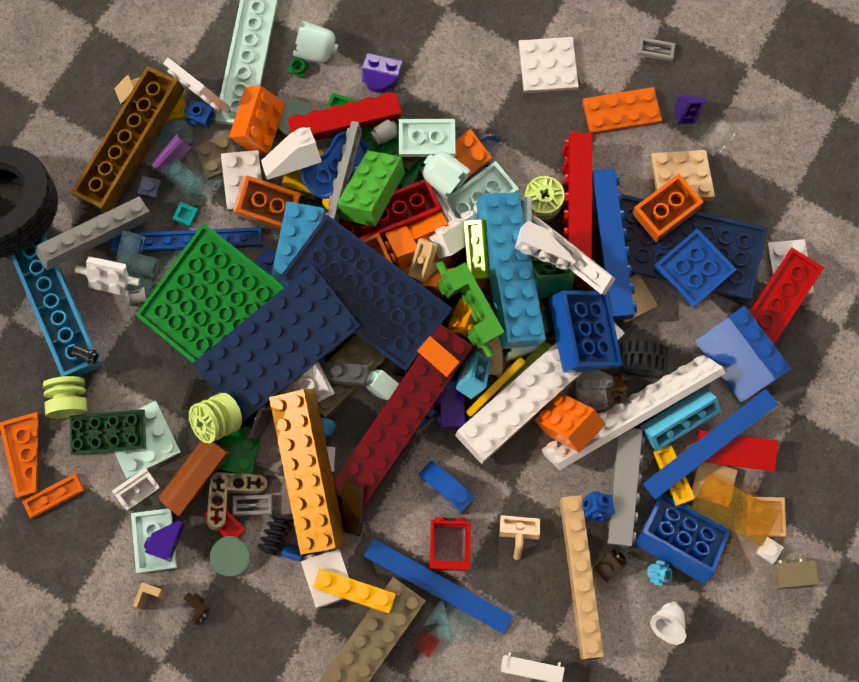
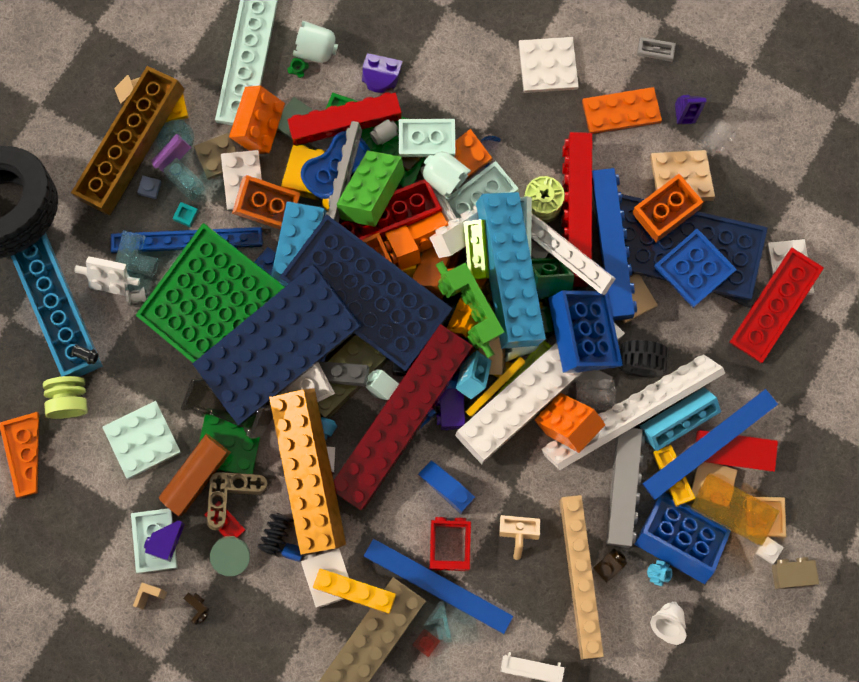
(53, 496): orange tile -> none
(92, 233): light grey brick -> none
(108, 432): dark green tile -> none
(136, 489): white hinge -> none
(195, 86): white plate -> none
(199, 113): blue brick -> none
(215, 417): yellowish green wheel -> none
(254, 505): light grey tile -> none
(292, 154): white slope -> none
(352, 508): dark brown tile -> none
(423, 261): tan slope -> none
(438, 356): orange tile -> none
(540, 243): white slope -> none
(598, 506): blue brick -> none
(617, 394): dark brown bracket -> none
(744, 354): slope -> none

